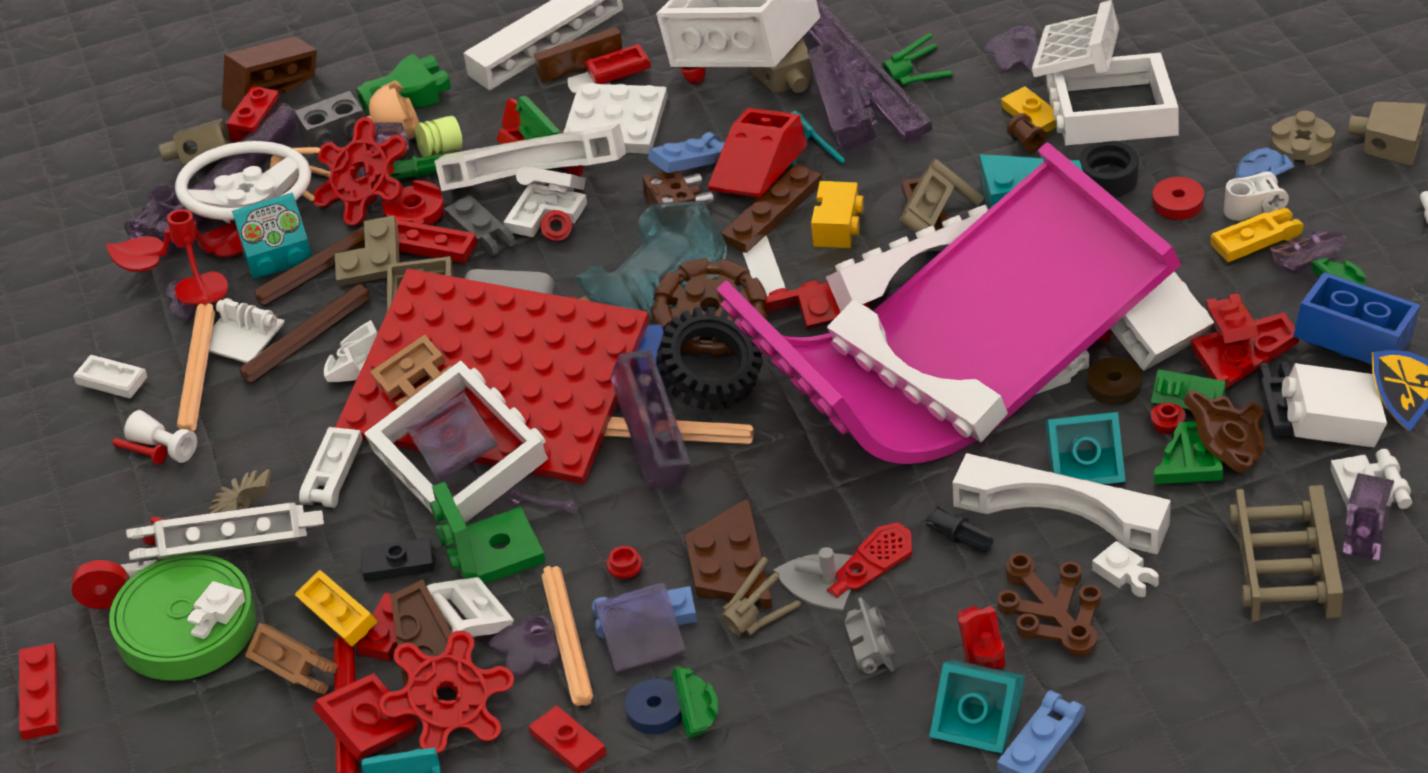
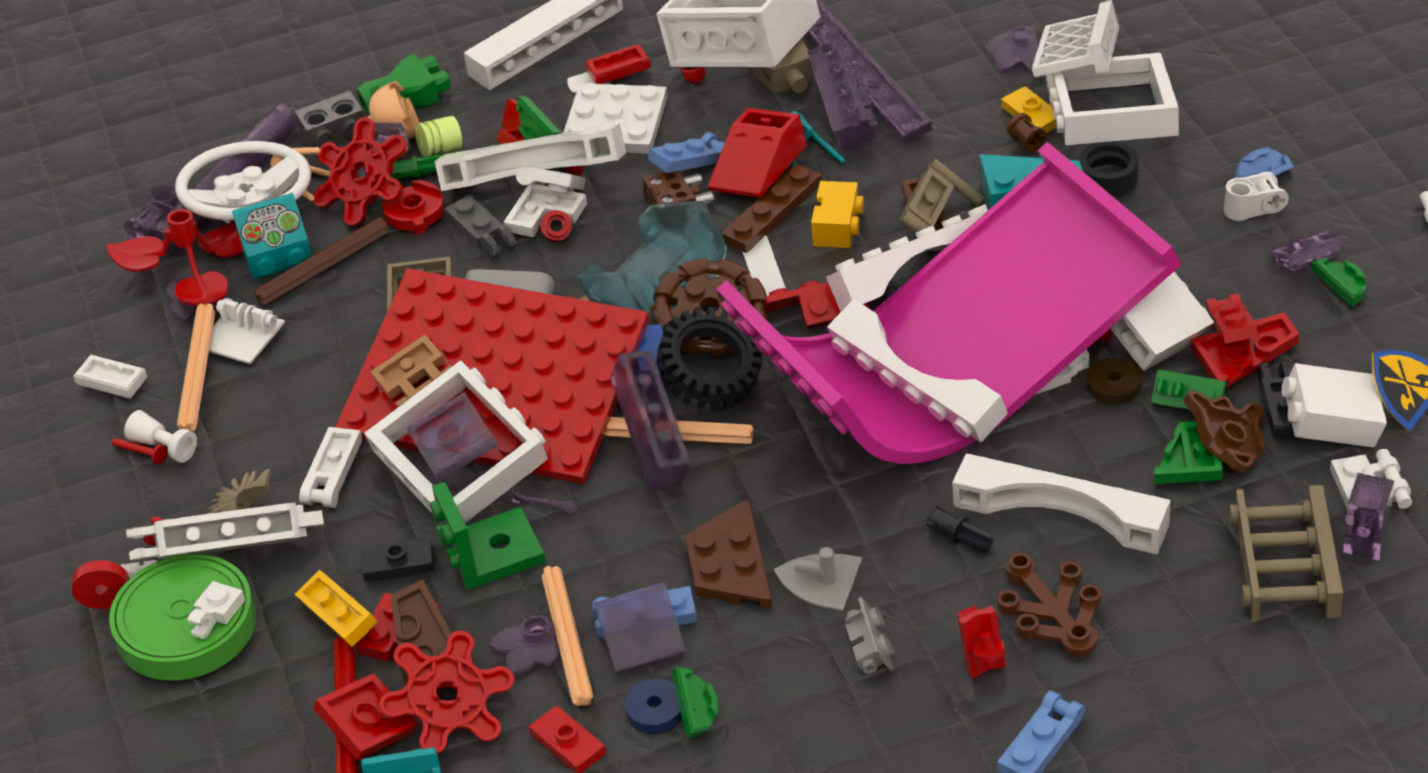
(38, 691): red plate -> none
(205, 136): dark tan torso -> none
(250, 112): red bracket -> none
(272, 66): reddish brown wedge -> none
(288, 657): medium nougat hinge -> none
(304, 333): reddish brown axle -> none
(351, 354): white brick -> none
(372, 261): dark tan plate -> none
(435, 241): red plate -> none
(475, 602): white plate -> none
(572, 55): reddish brown plate -> none
(624, 562): red plate -> none
(741, 613): dark tan plant -> none
(876, 555): red piece -> none
(900, 64): green plant -> none
(976, 705): teal slope -> none
(1086, 447): teal slope -> none
(1123, 566): white plate -> none
(1167, 417): red plate -> none
(1178, 198): red piece -> none
(1256, 234): yellow hinge -> none
(1303, 138): dark tan plate -> none
(1354, 318): blue brick -> none
(1391, 130): dark tan torso -> none

